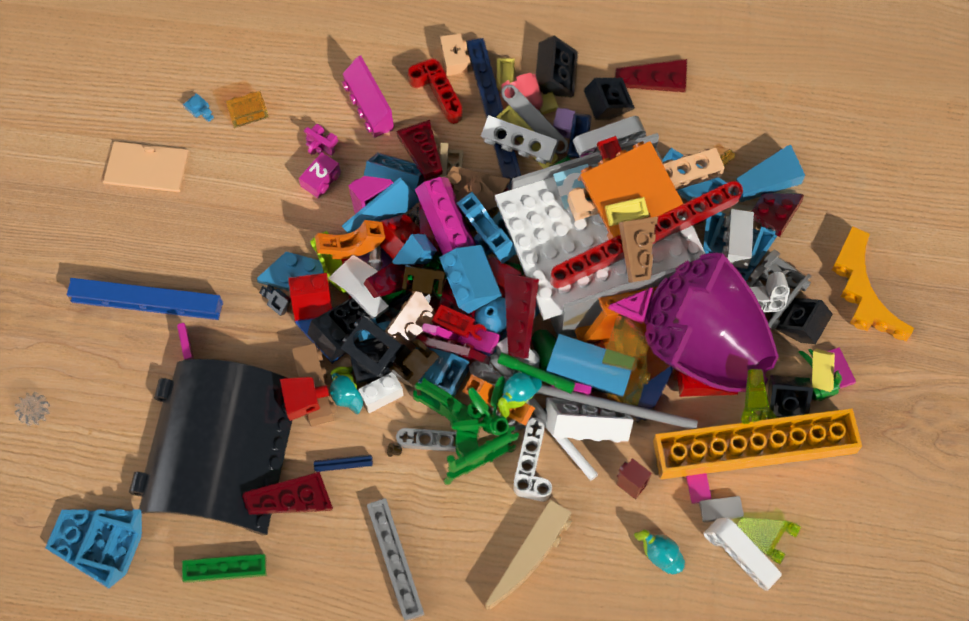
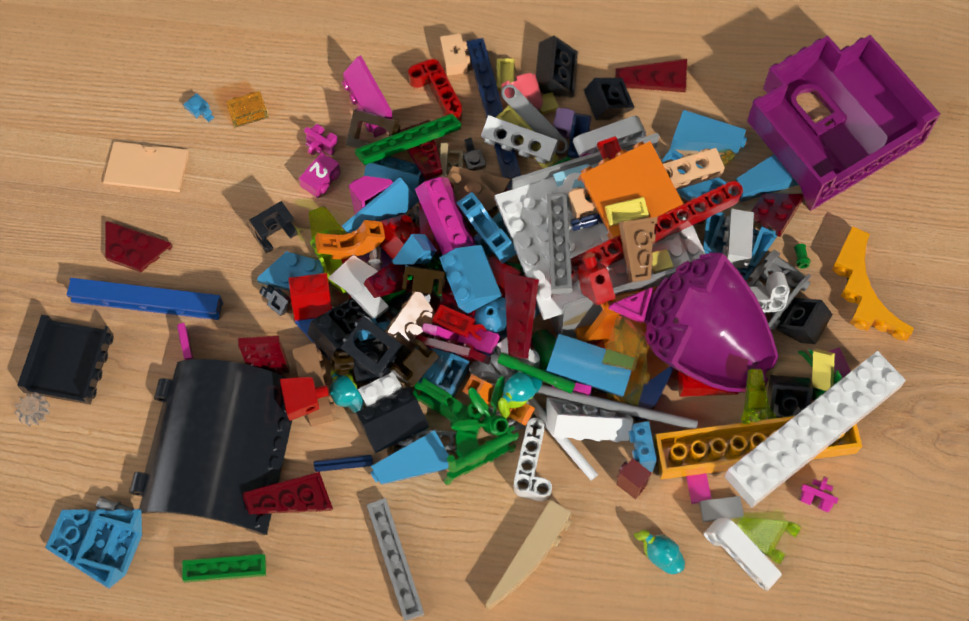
(65, 361): none -> black panel
(109, 505): none -> light grey axle
(132, 247): none -> dark red wing
(264, 353): none -> dark red plate
(270, 222): none -> black panel
(323, 222): none -> clear neon green flag
(341, 362): none -> dark brown gear
(360, 116): none -> dark brown panel
(392, 419): none -> black slope
(407, 139): none -> green plate
(415, 460): none -> dark azure slope
(473, 158): none -> black plate
(559, 243): none -> light grey plate
(585, 221): none -> dark blue axle
(595, 280): none -> red torso
(643, 443): none -> dark azure plate
(661, 261): none -> light yellow tile
(700, 132): none -> dark azure slope
(801, 256): none -> green pin
(814, 429): none -> white brick
(826, 499): none -> dark pink hips
(873, 111): none -> magenta panel

